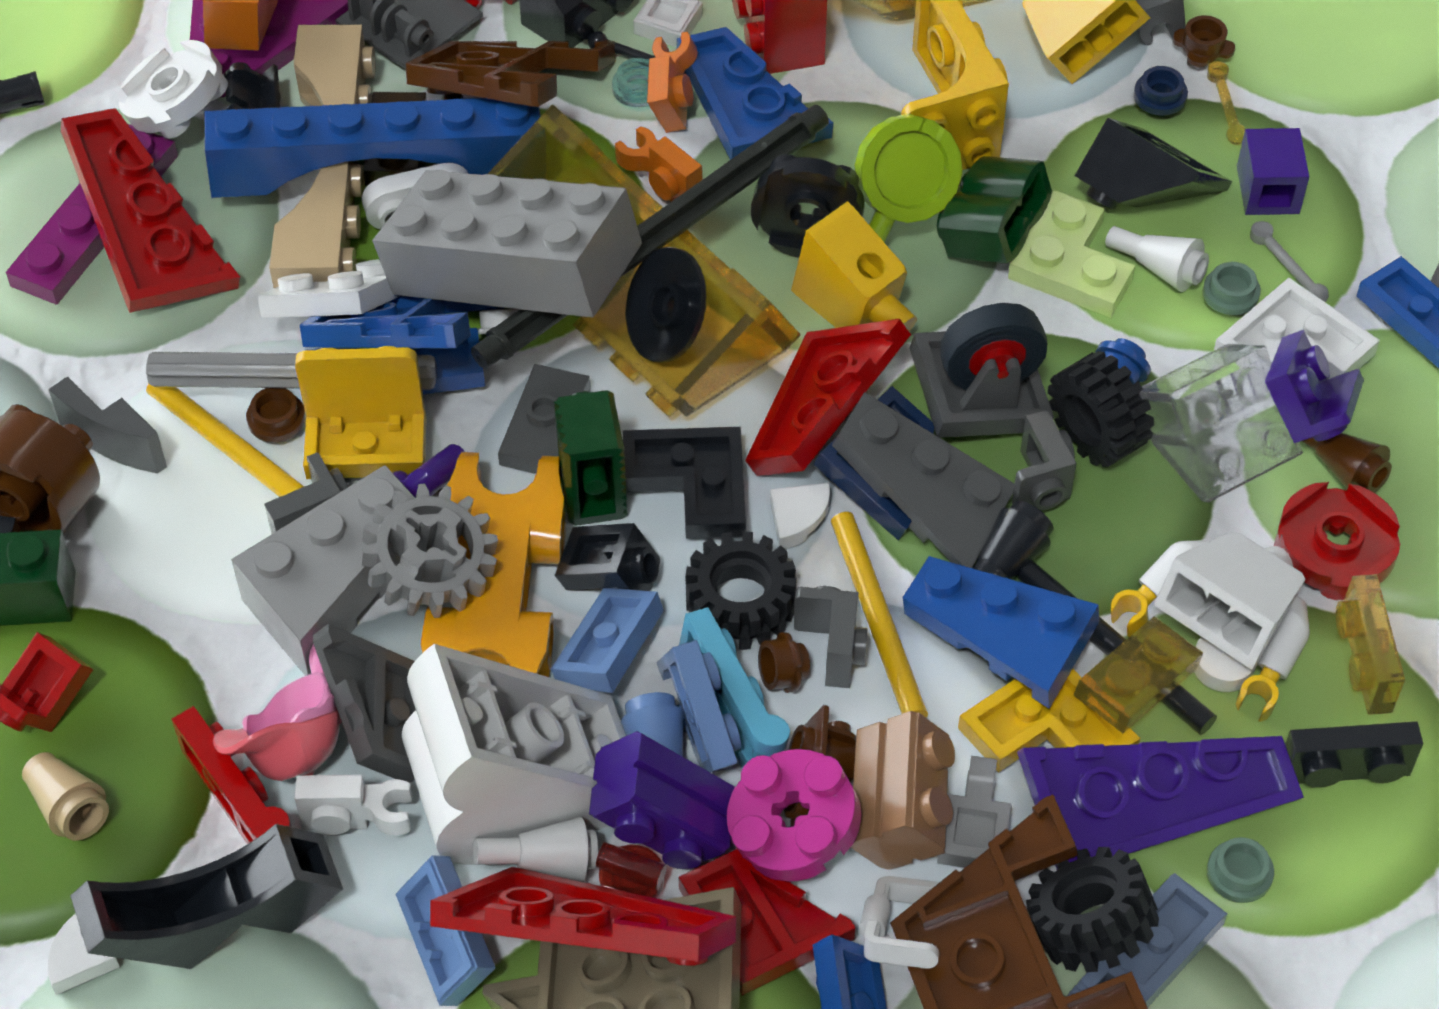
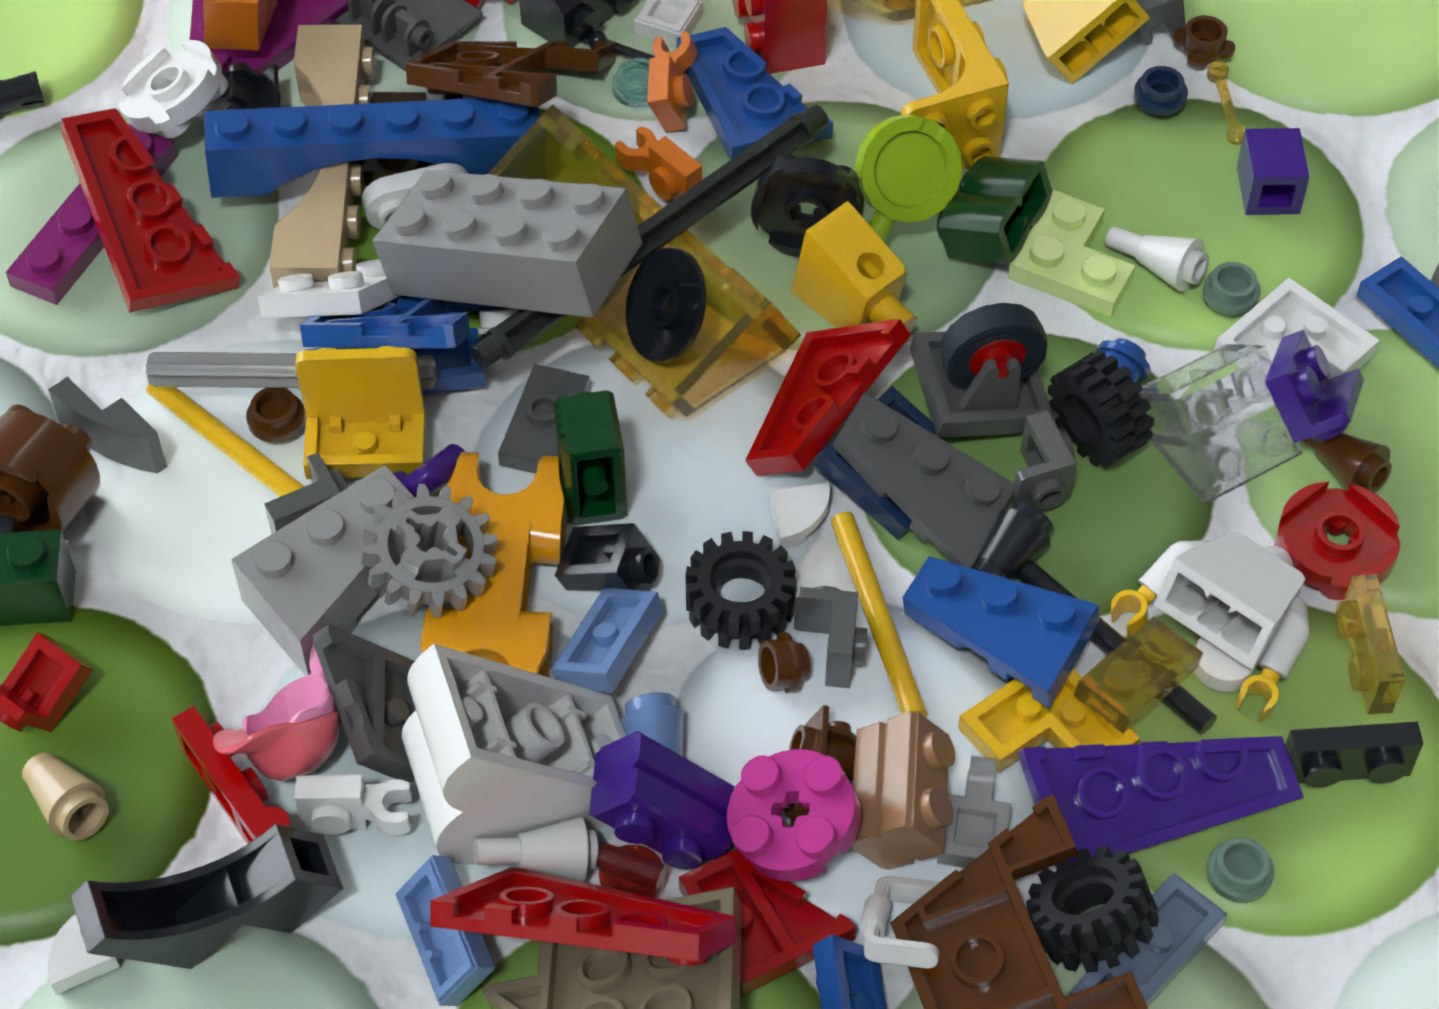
(694, 460): black plate -> none
(695, 678): medium blue wing -> none
(738, 694): medium azure plate -> none
(1142, 169): black slope -> none
(1261, 234): light grey hinge -> none

